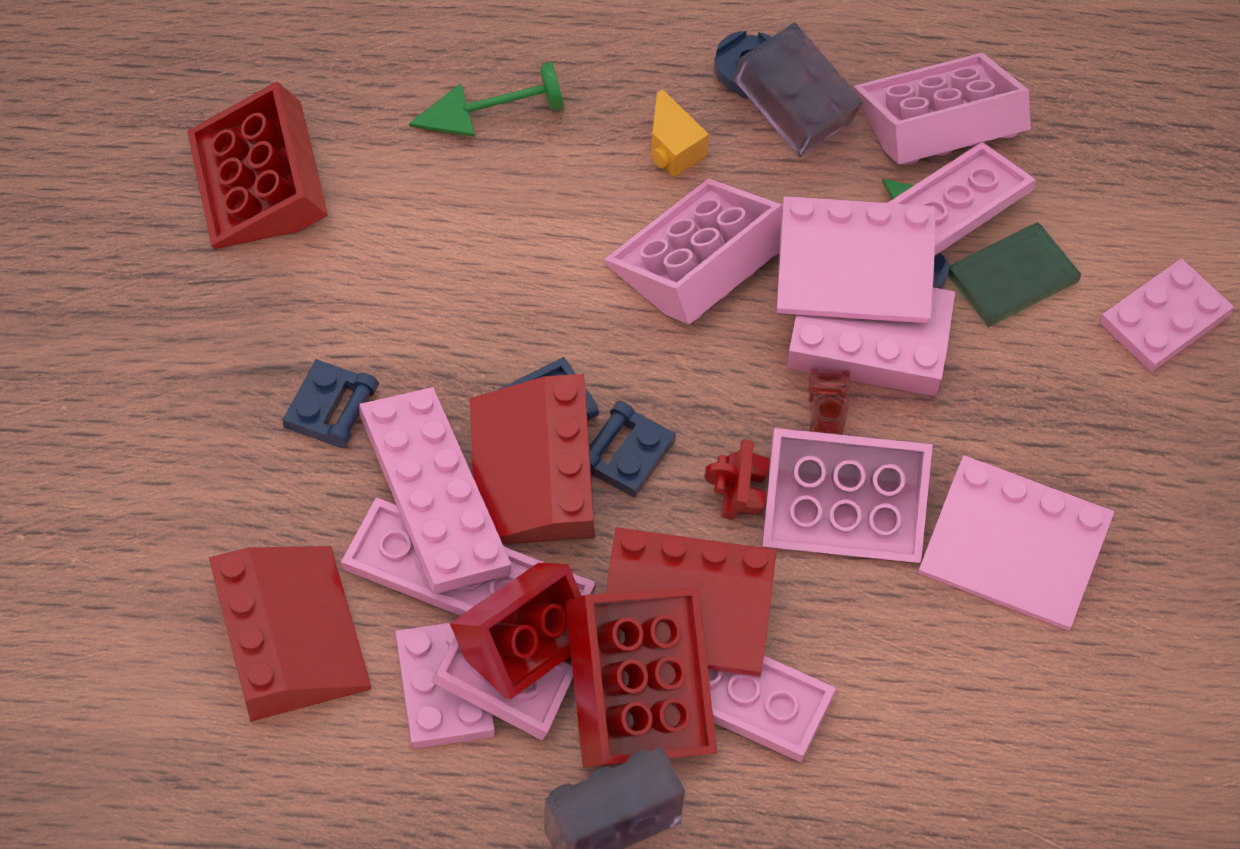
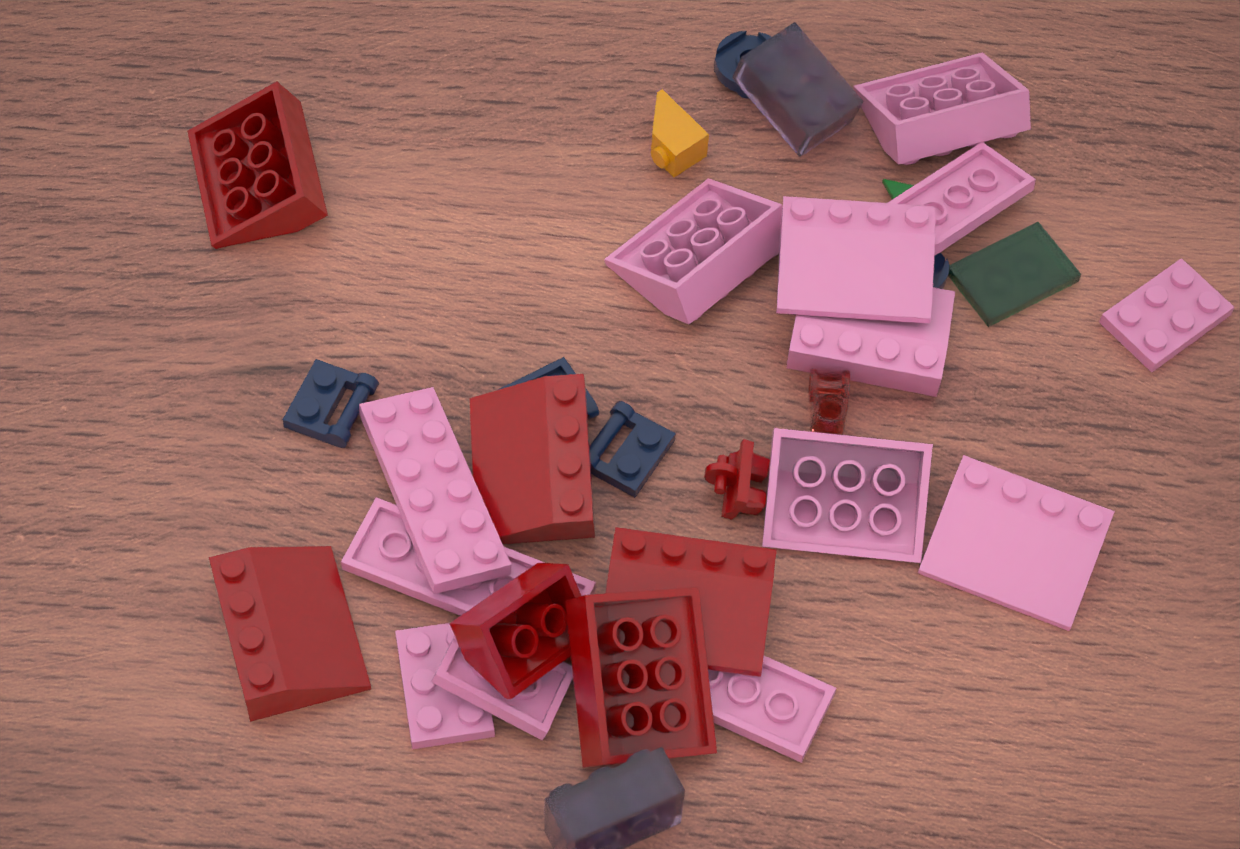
(452, 113): green piece -> none

